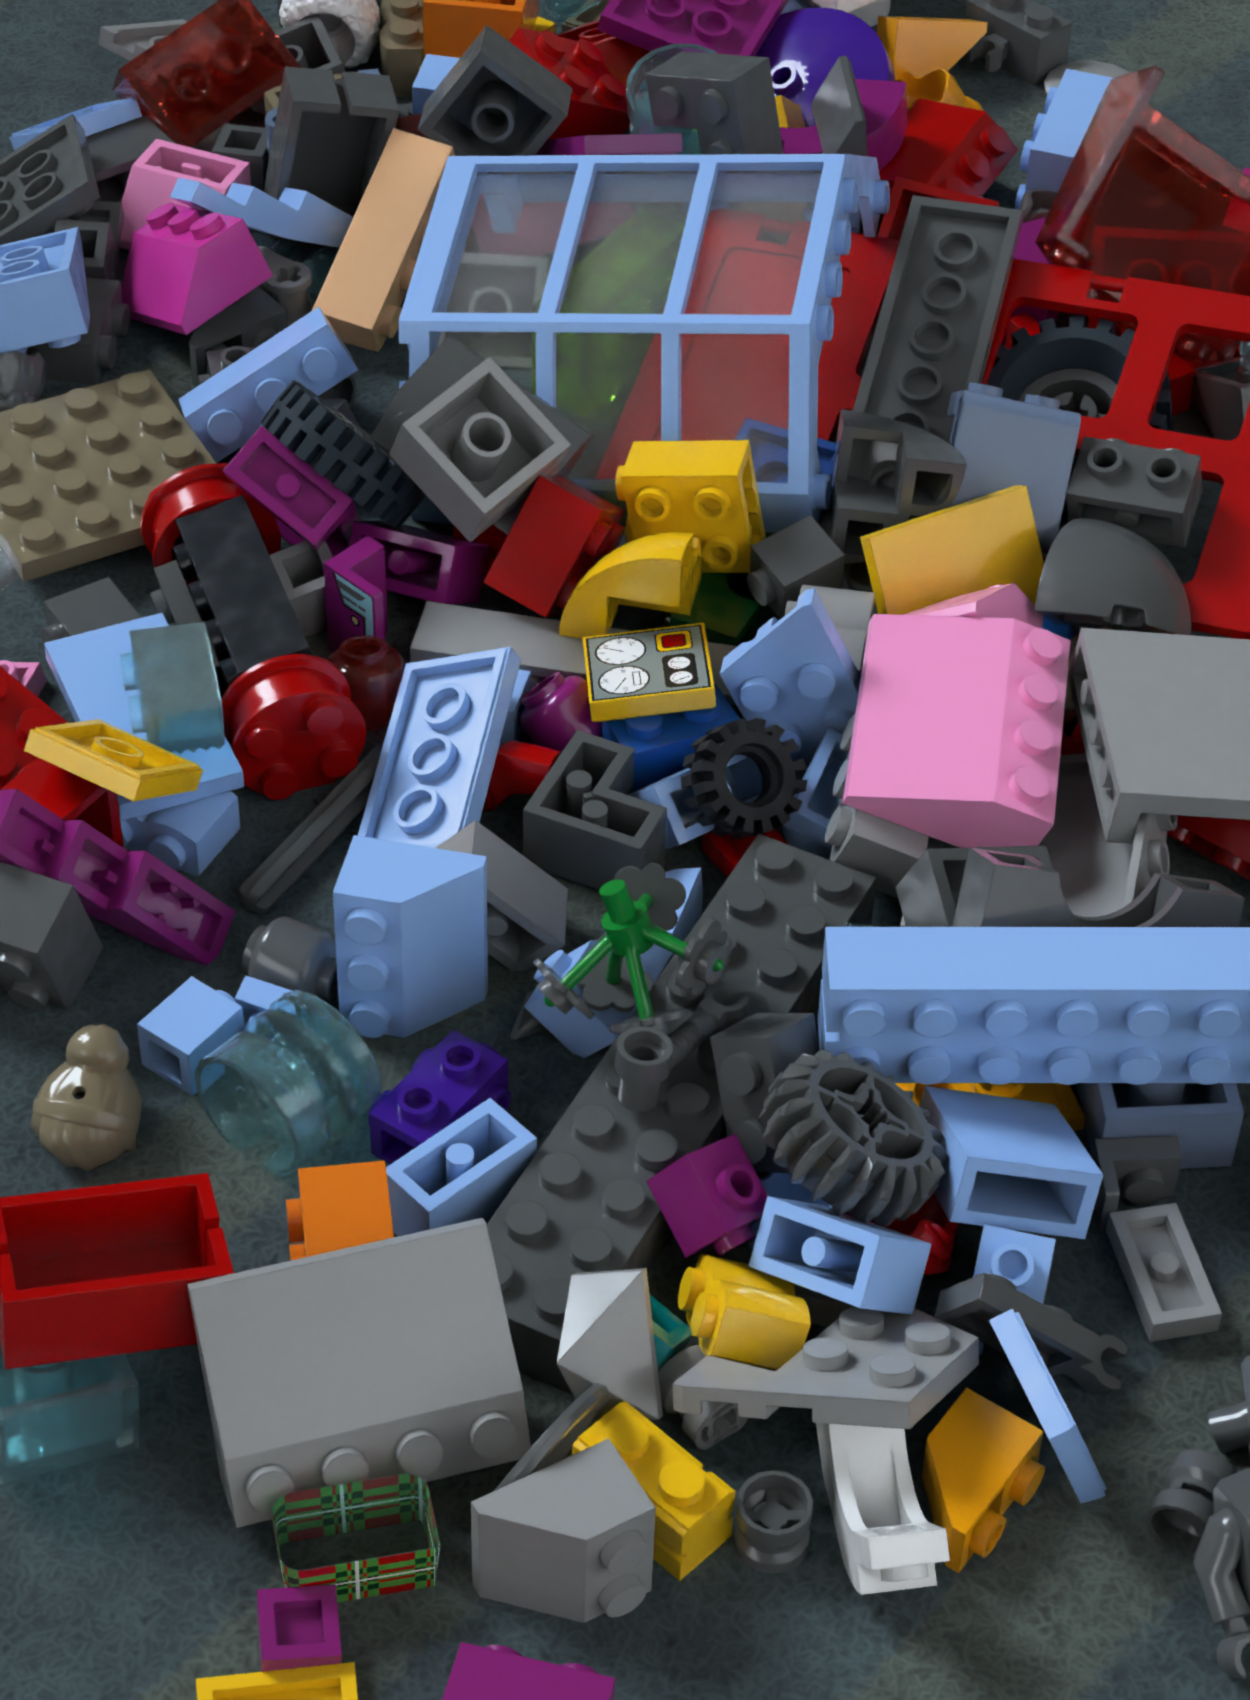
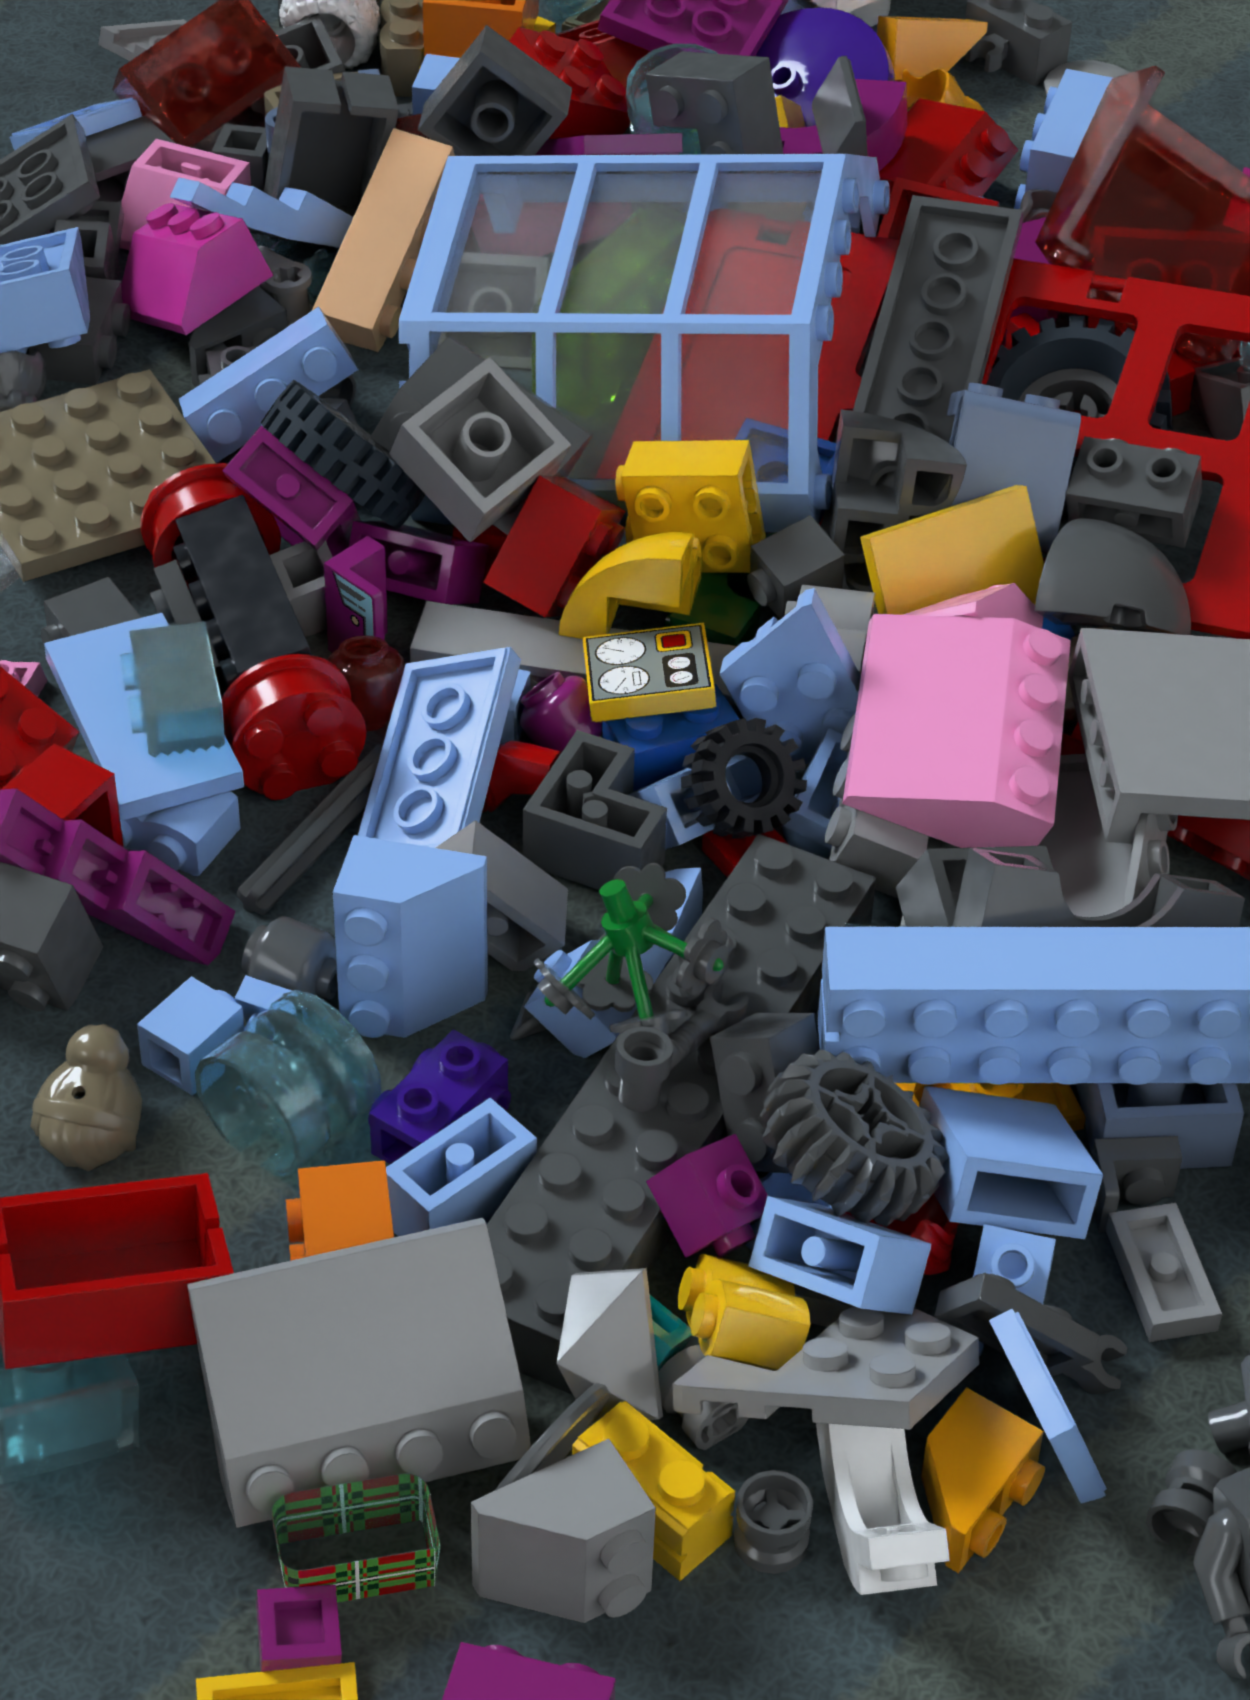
(114, 759): yellow tile -> none

